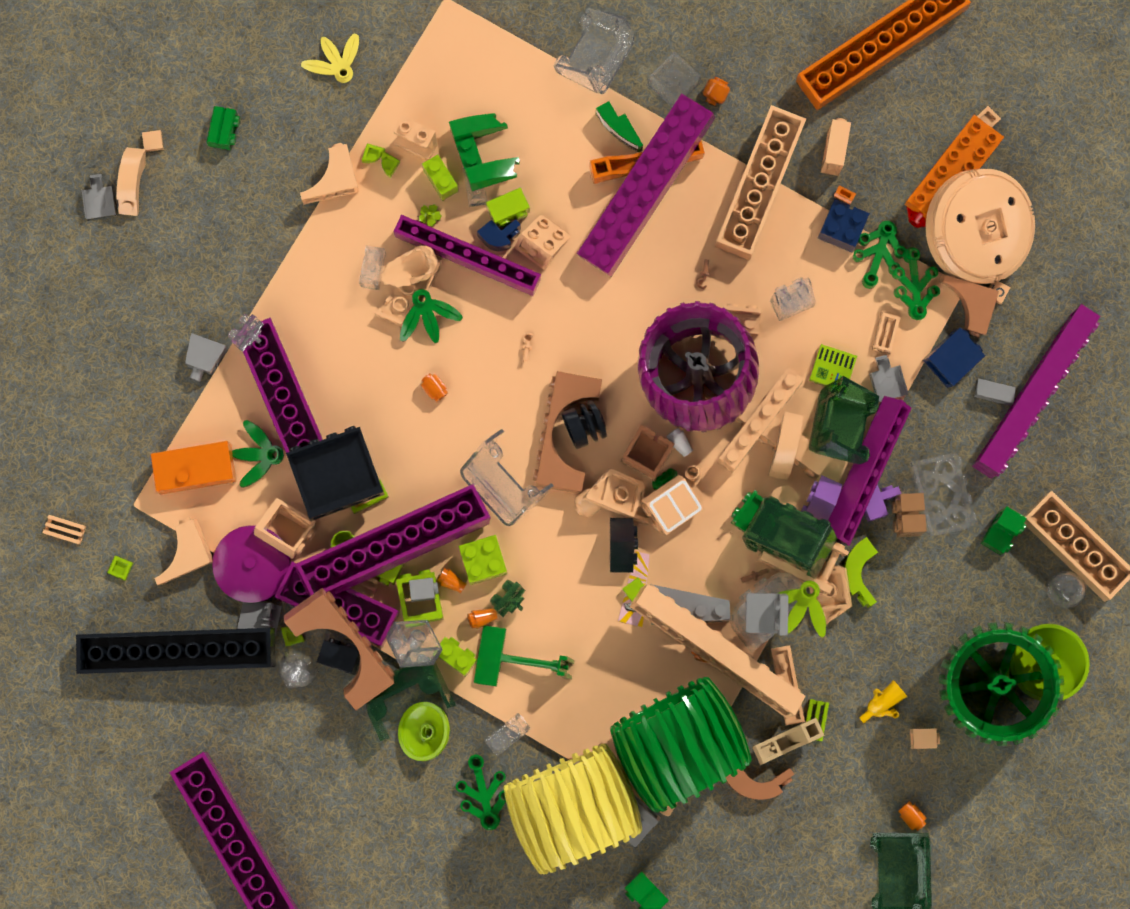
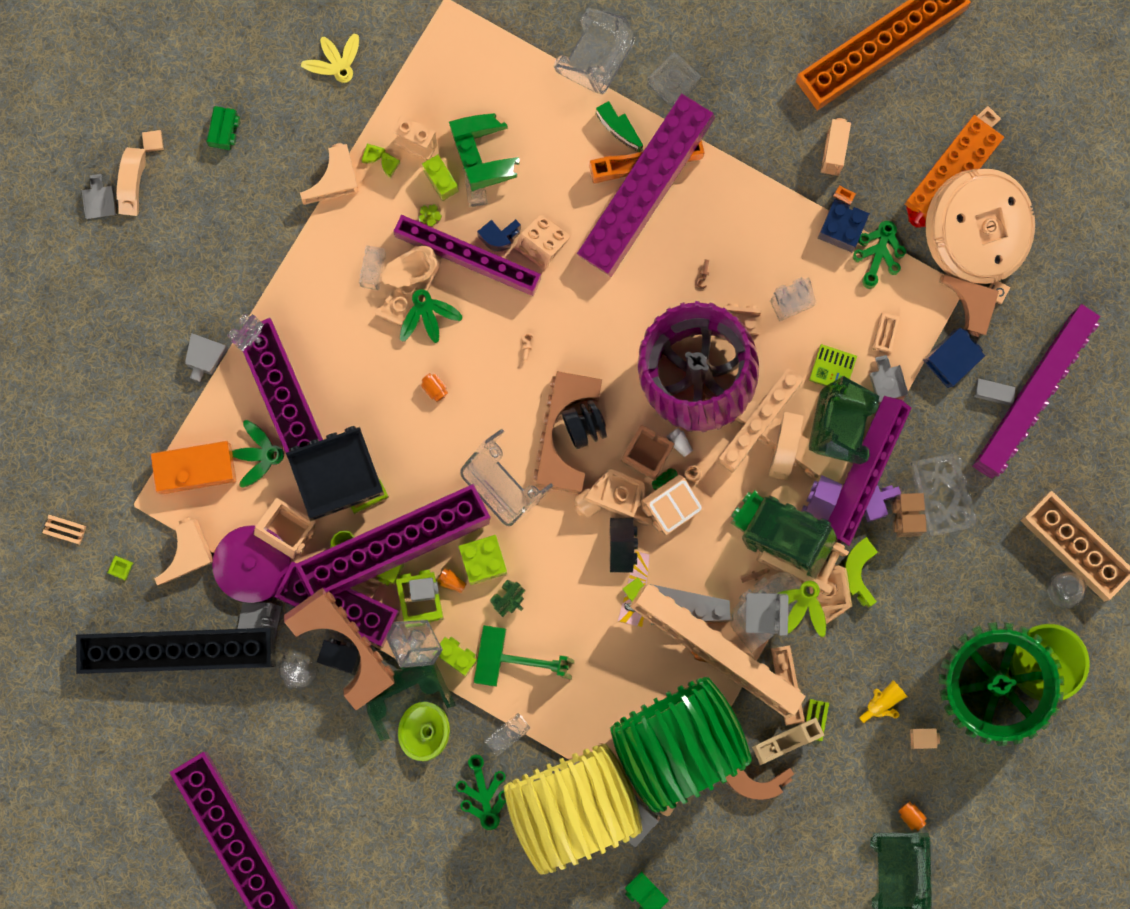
(290, 638): lime tile -> none
(479, 618): orange cone -> none
(508, 207): lime brick -> none
(716, 91): orange head -> none
(760, 182): light nougat brick -> none
(915, 286): green plant -> none
(1002, 530): green brick -> none

